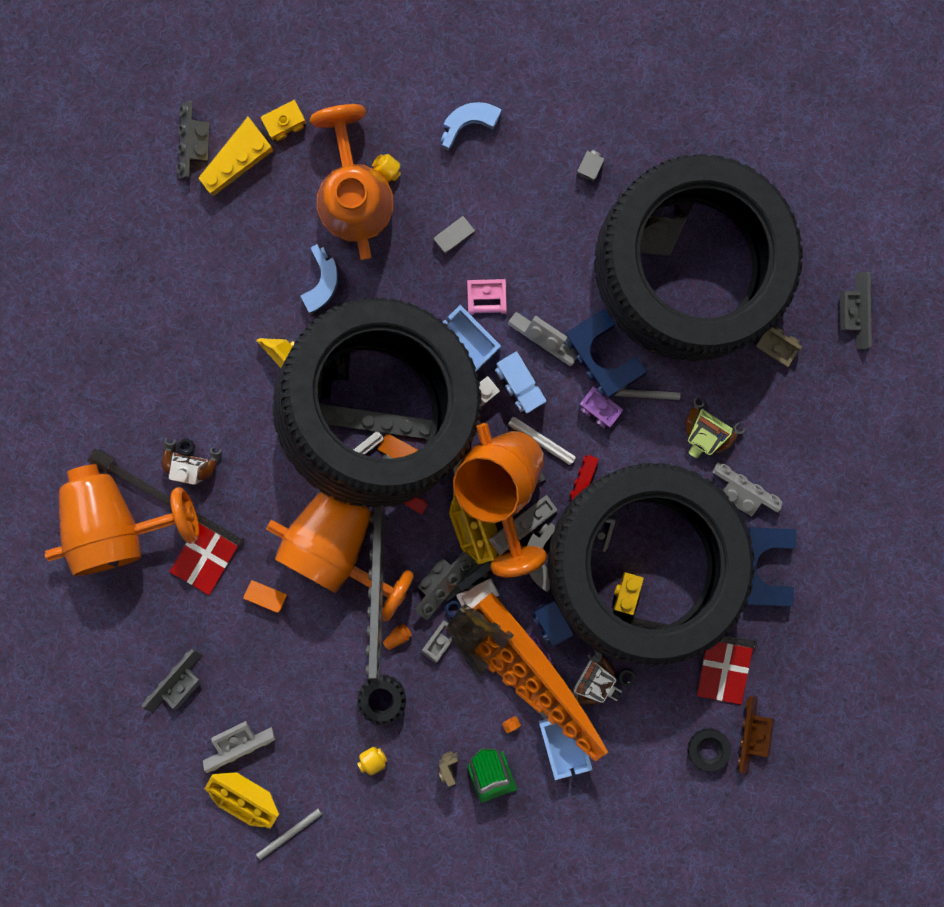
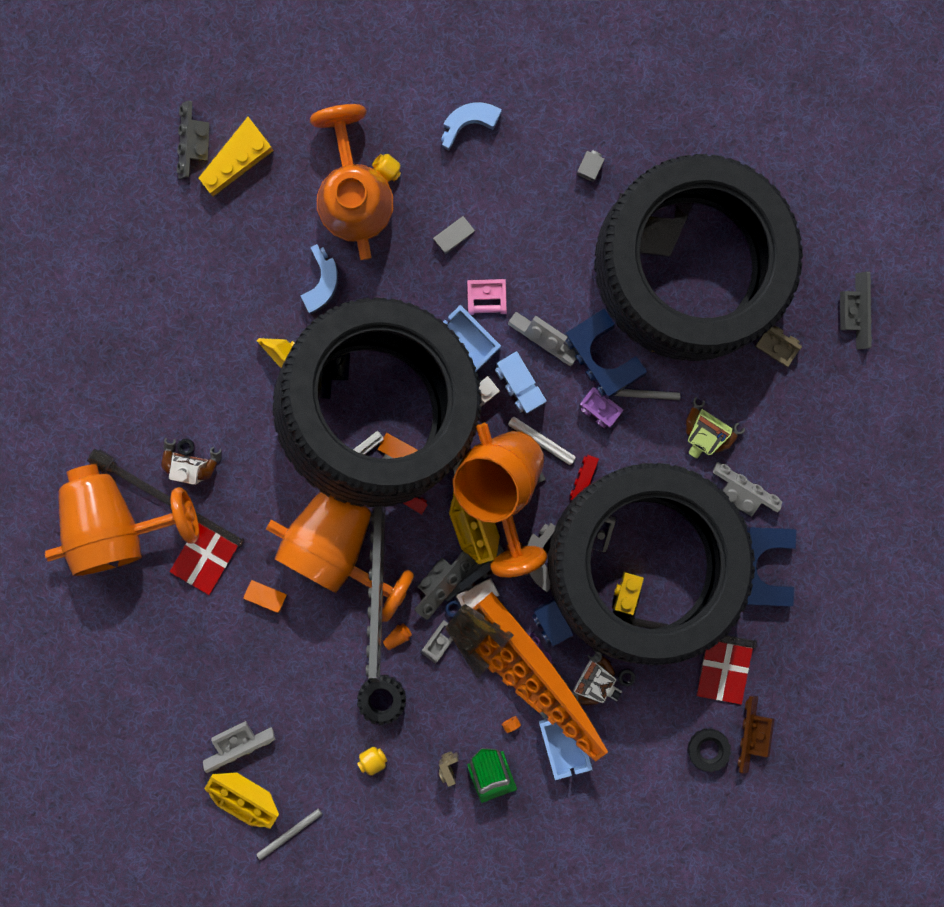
(176, 685): dark grey bracket -> none
(283, 120): yellow brick -> none
(376, 421): dark grey plate -> none
(525, 523): light grey tile -> none

